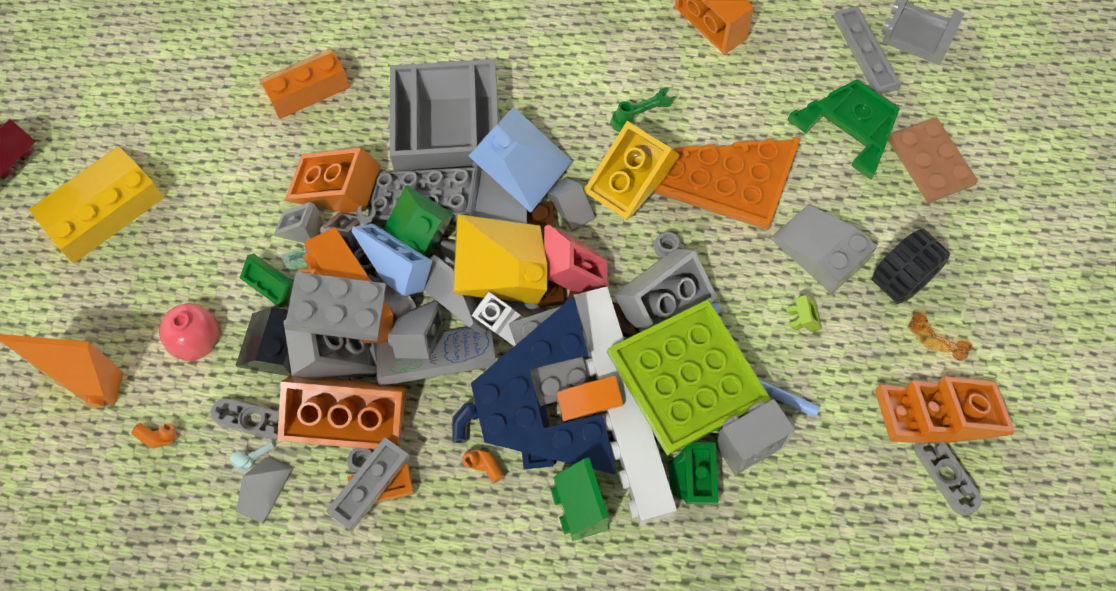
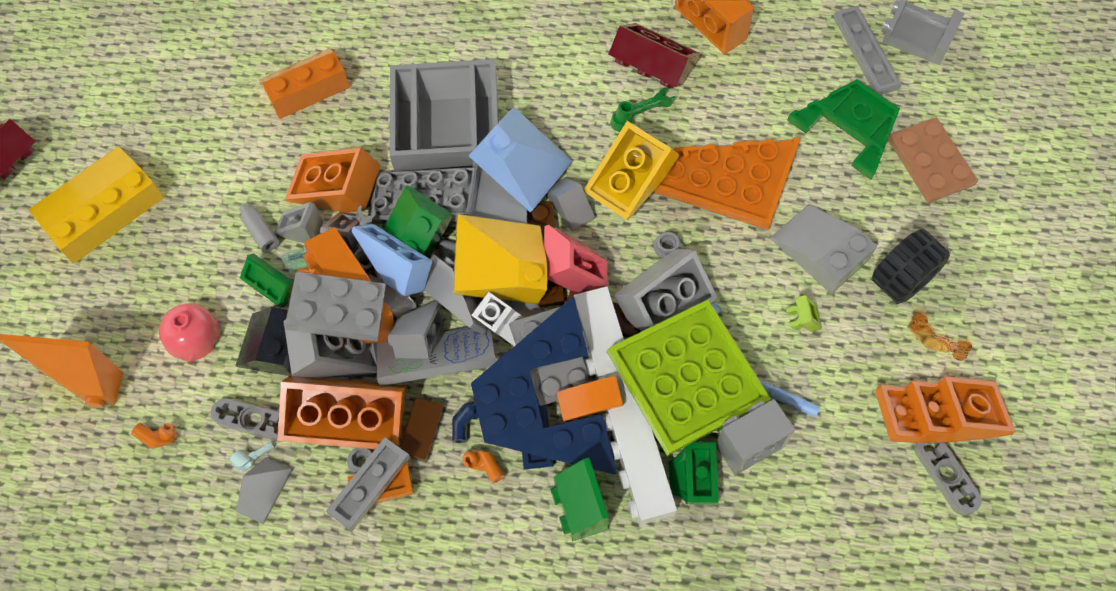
(258, 228): none -> light grey cylinder
(421, 429): none -> reddish brown tile
(653, 54): none -> dark red slope

